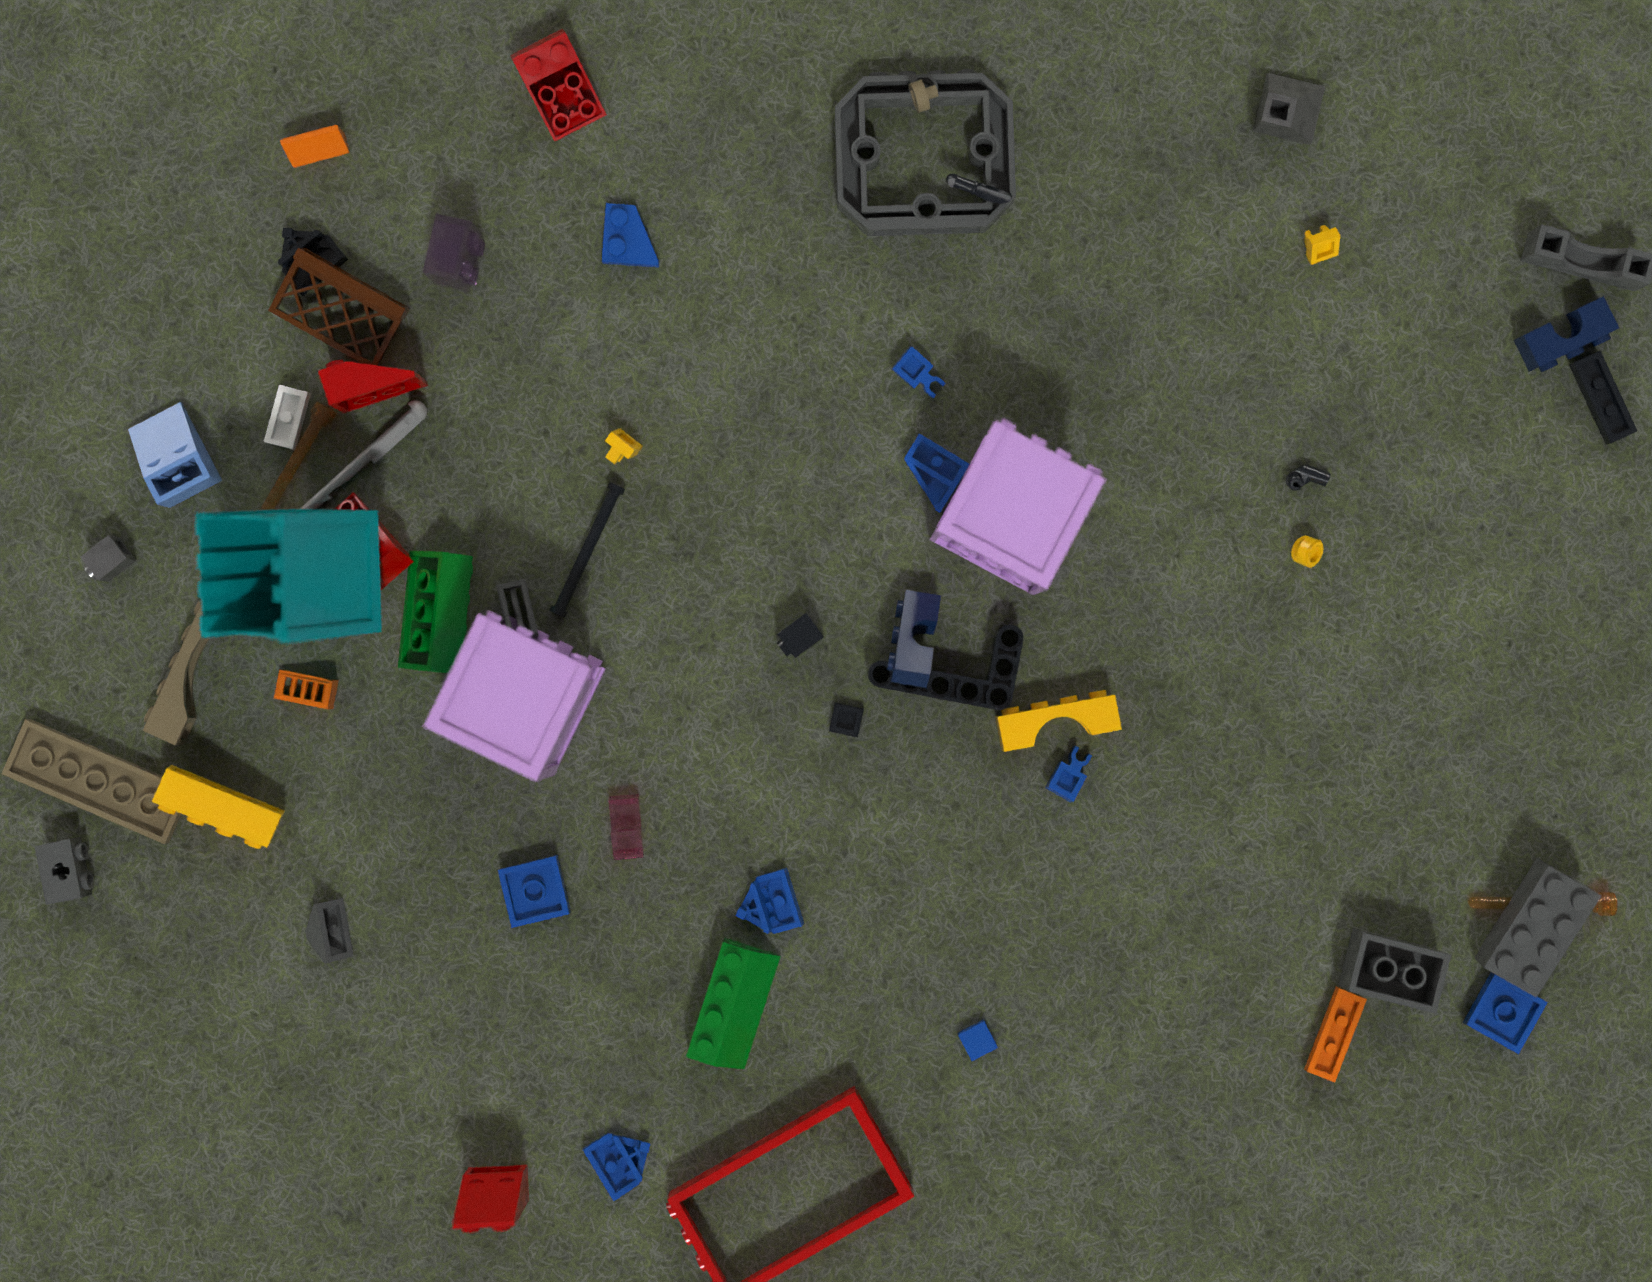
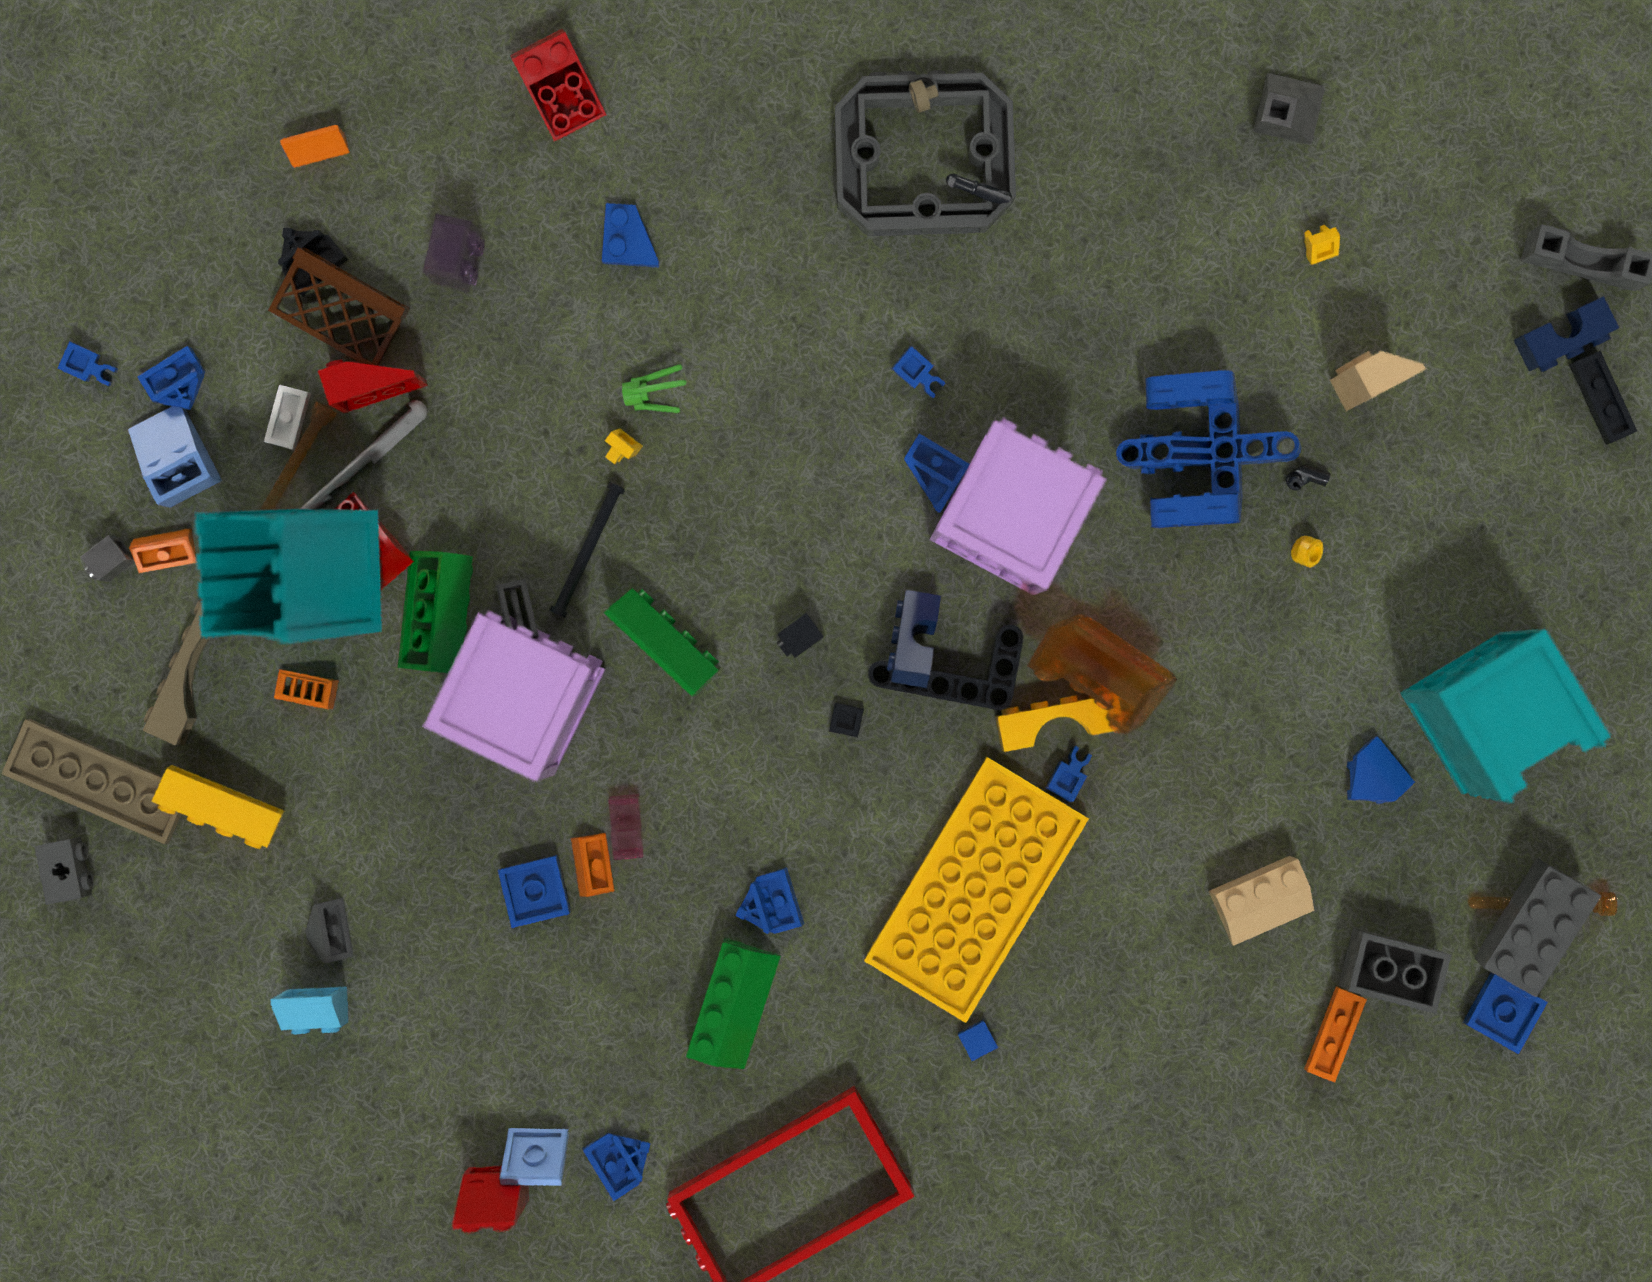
(83, 364): none -> blue plate
(163, 550): none -> orange slope
(175, 379): none -> blue slope
(311, 1009): none -> medium azure slope
(534, 1157): none -> light blue tile
(592, 864): none -> orange slope
(638, 390): none -> bright green plant
(662, 641): none -> green slope
(976, 889): none -> yellow plate
(1104, 669): none -> clear orange windscreen
(1218, 392): none -> blue piece
(1263, 899): none -> tan slope
(1371, 375): none -> tan slope
(1377, 774): none -> blue slope
(1503, 712): none -> teal container

